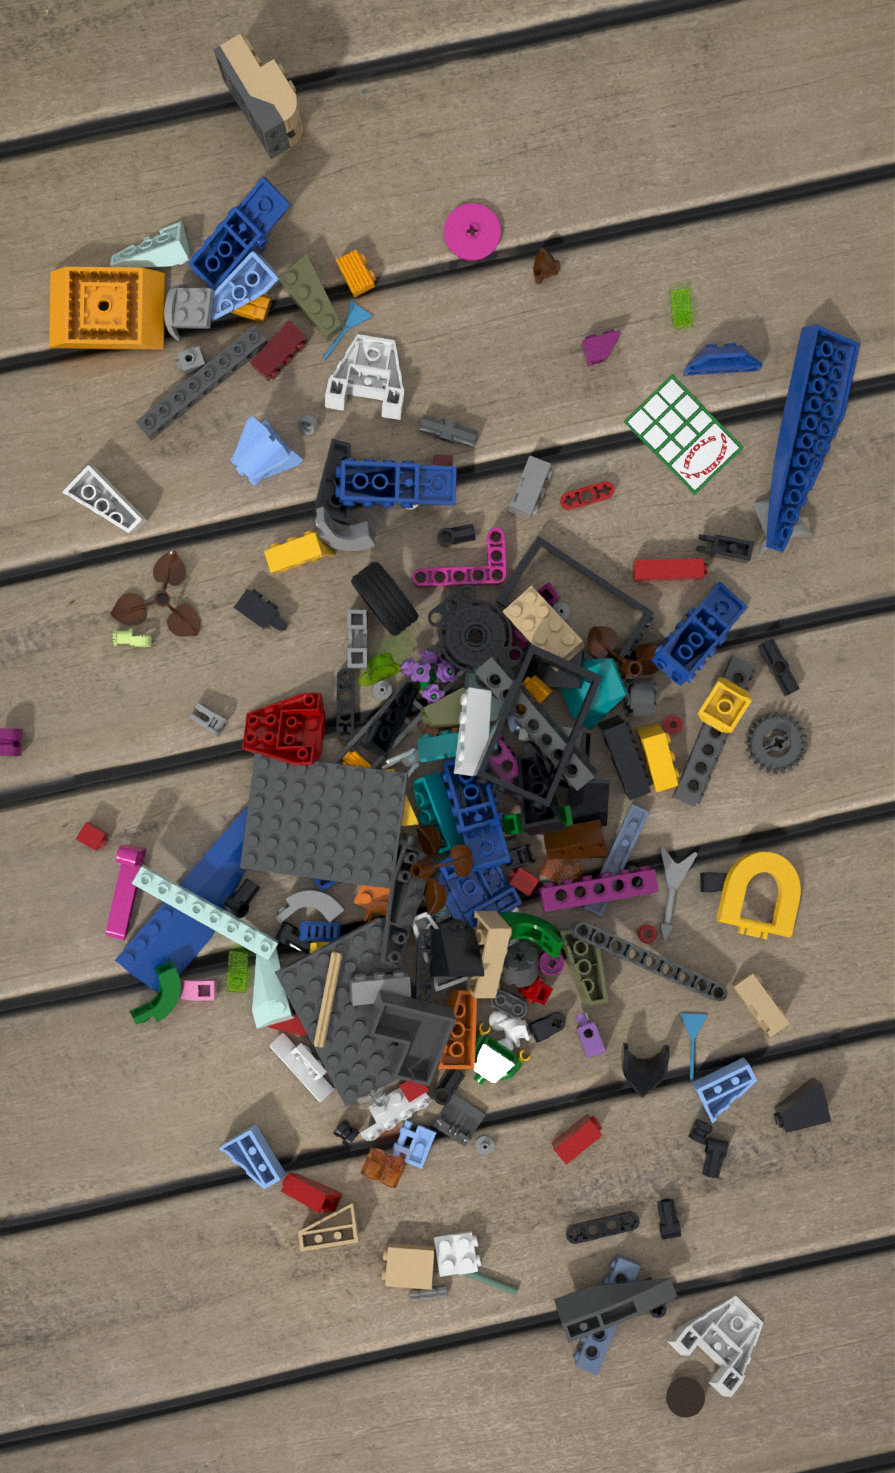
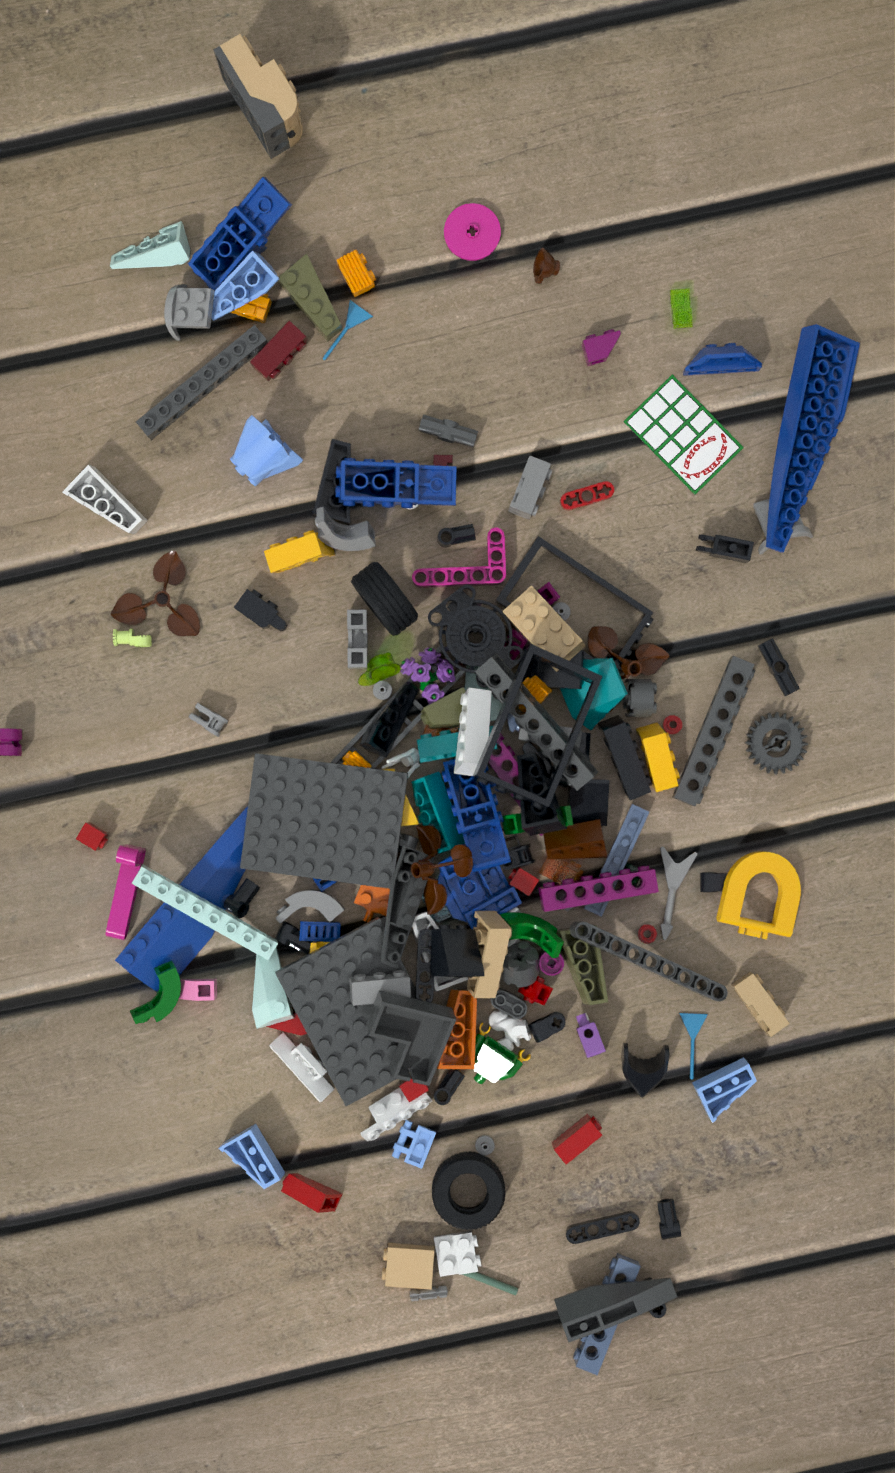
(133, 314): light orange slope -> none
(190, 360): light grey brick -> none
(237, 971): clear neon green slope -> none
(288, 730): red wedge -> none
(308, 424): light grey tile -> none
(328, 998): tan axle -> none
(331, 1231): tan wedge -> none
(341, 705): black beam -> none
(346, 1132): black wheel -> none
(371, 372): white wedge -> none
(377, 1097): clear plate -> none
(383, 1167): clear orange brick -> none
(459, 1120): dark grey hinge -> none
(461, 1216): none -> black tyre
(669, 569): red brick -> none
(685, 1397): dark brown piece -> none
(699, 635): blue wedge -> none
(700, 1131): black wheel -> none
(715, 1152): black piece -> none
(724, 705): yellow slope -> none
(726, 1336): white wedge -> none
(803, 1108): black slope -> none

